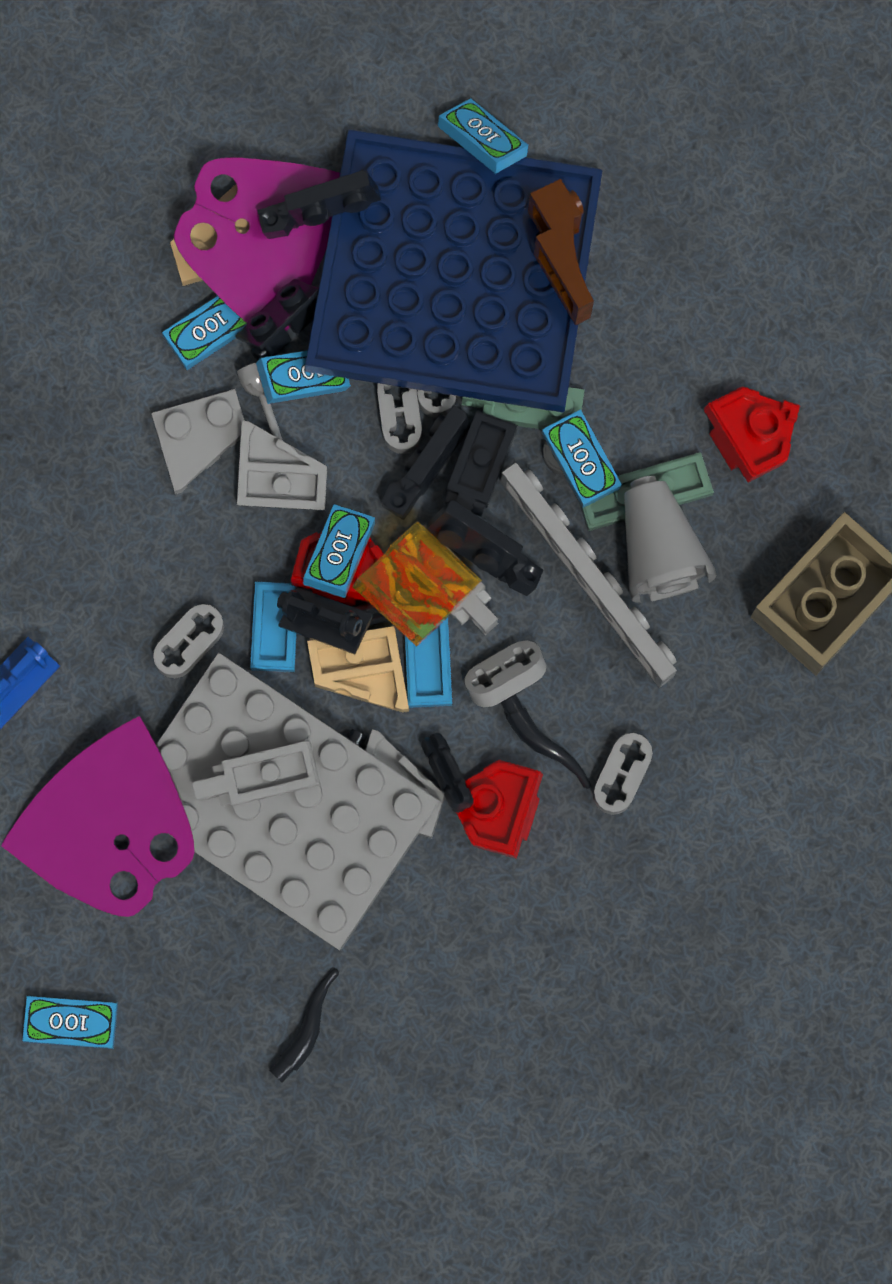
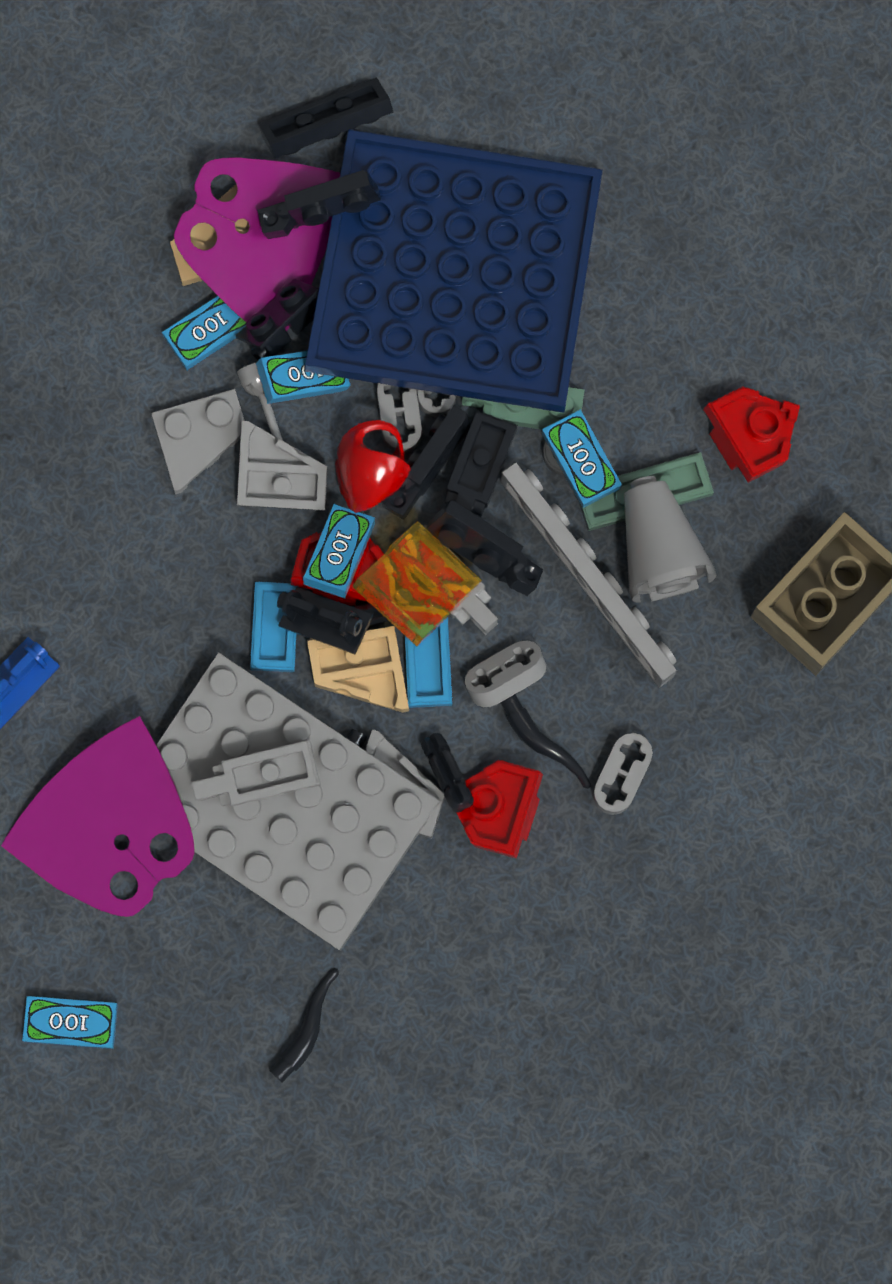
(180, 633): light grey beam -> none
(325, 118): none -> black plate
(366, 474): none -> red piece
(483, 135): dark azure tile -> none
(558, 219): reddish brown slope -> none

